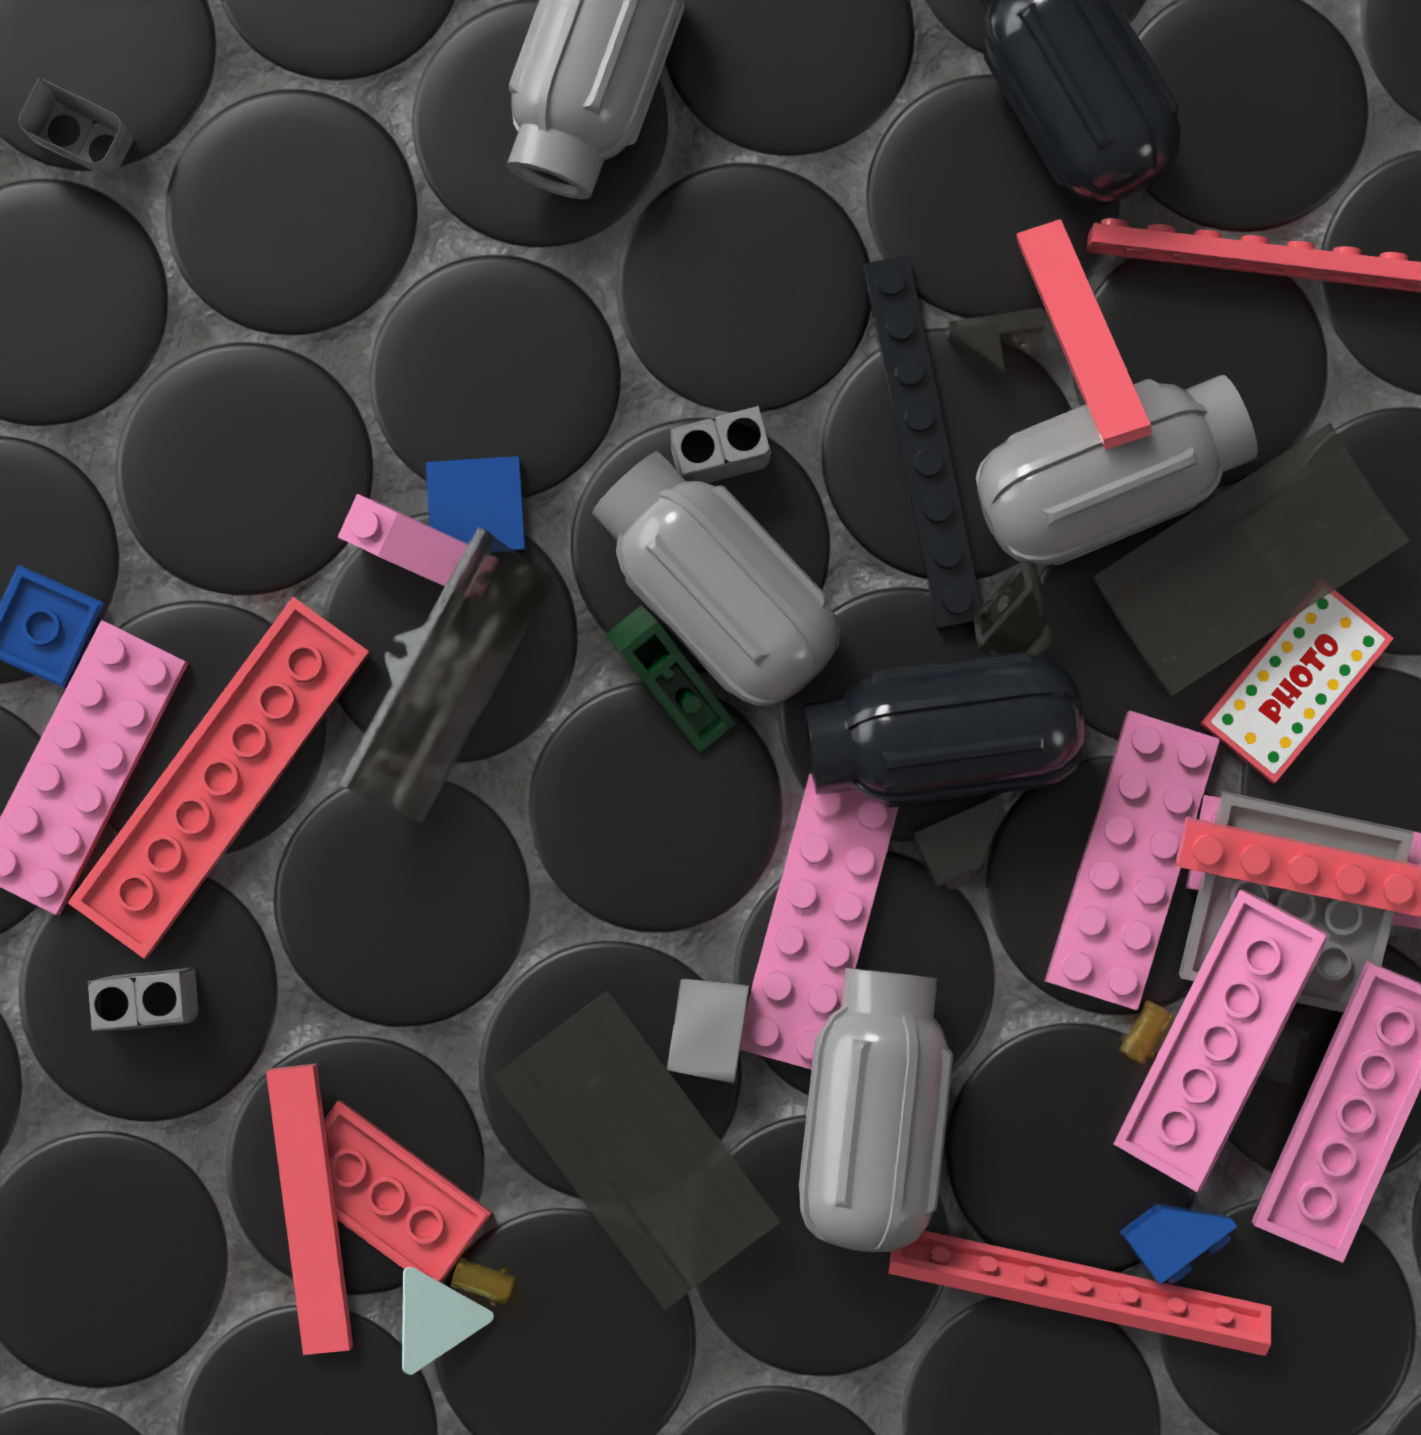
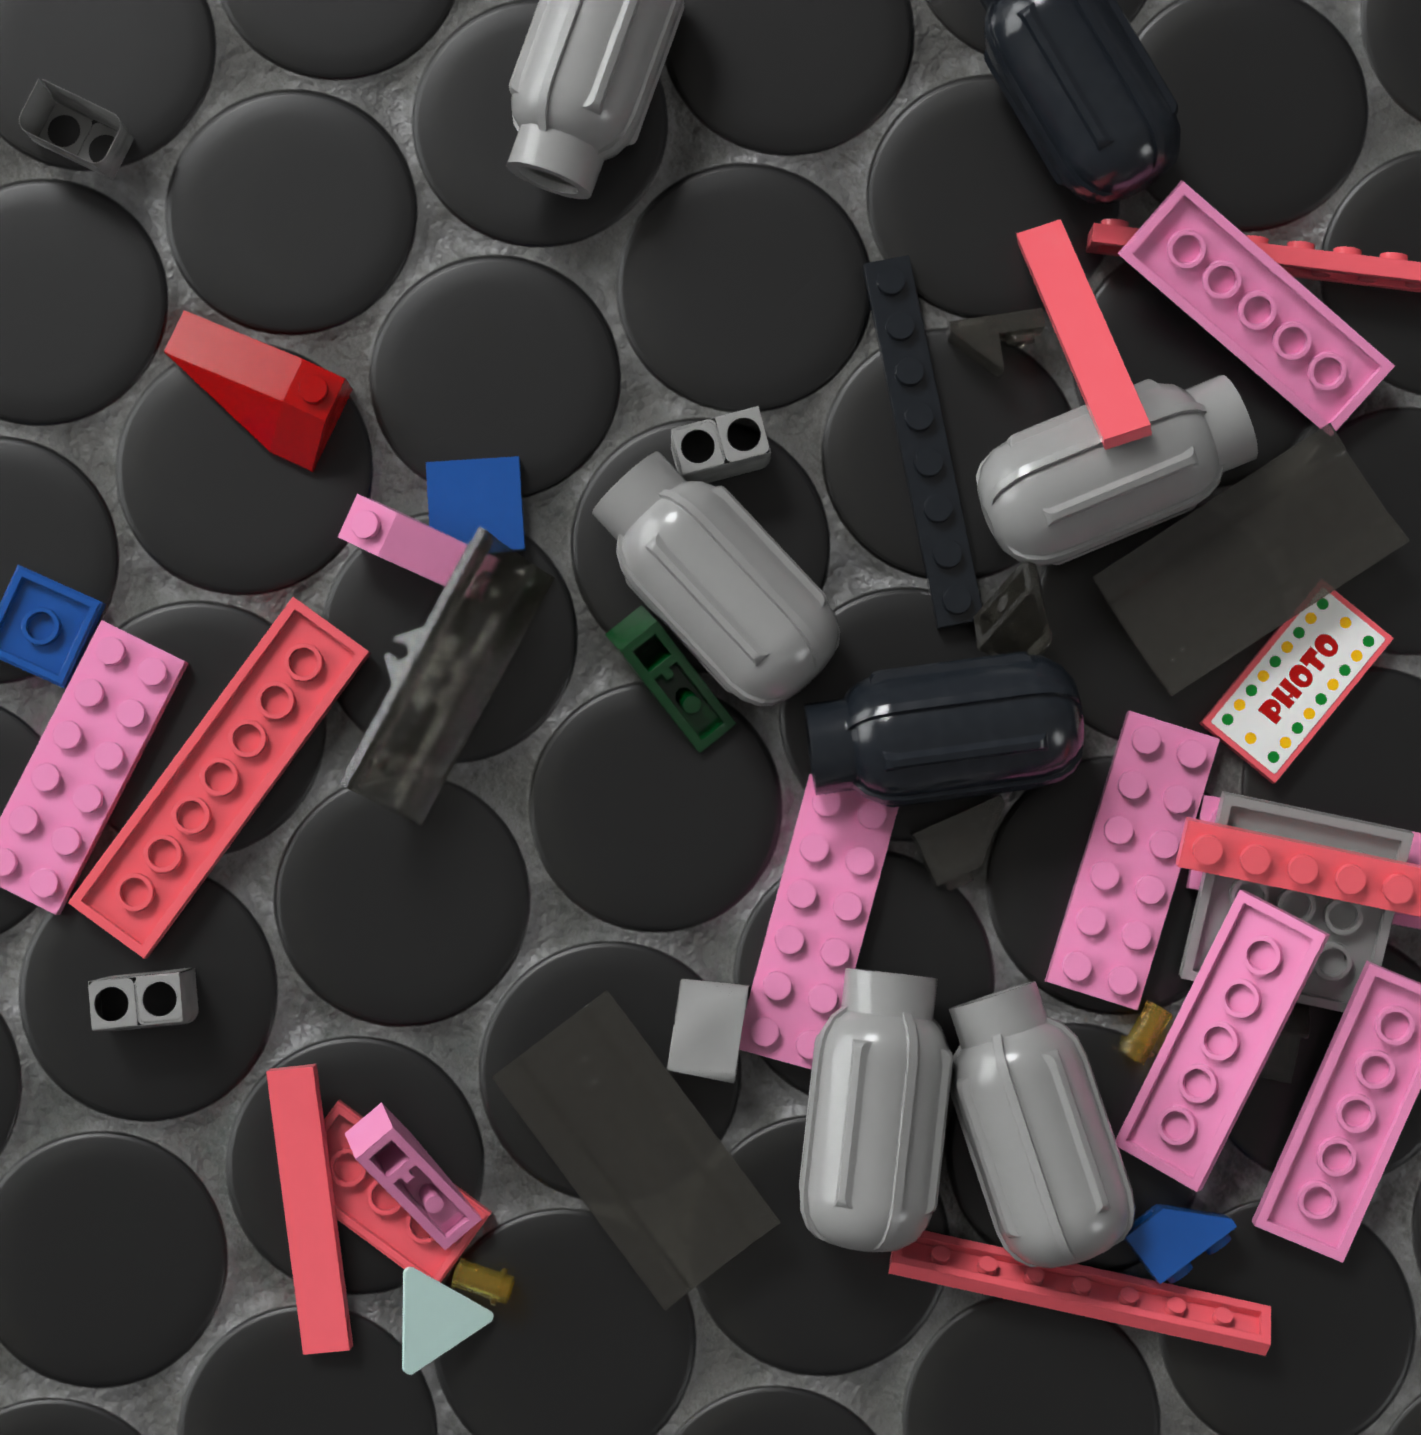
(268, 391): none -> red wedge
(411, 1176): none -> bright pink slope
(1037, 1131): none -> light grey piece
(1255, 308): none -> bright pink plate

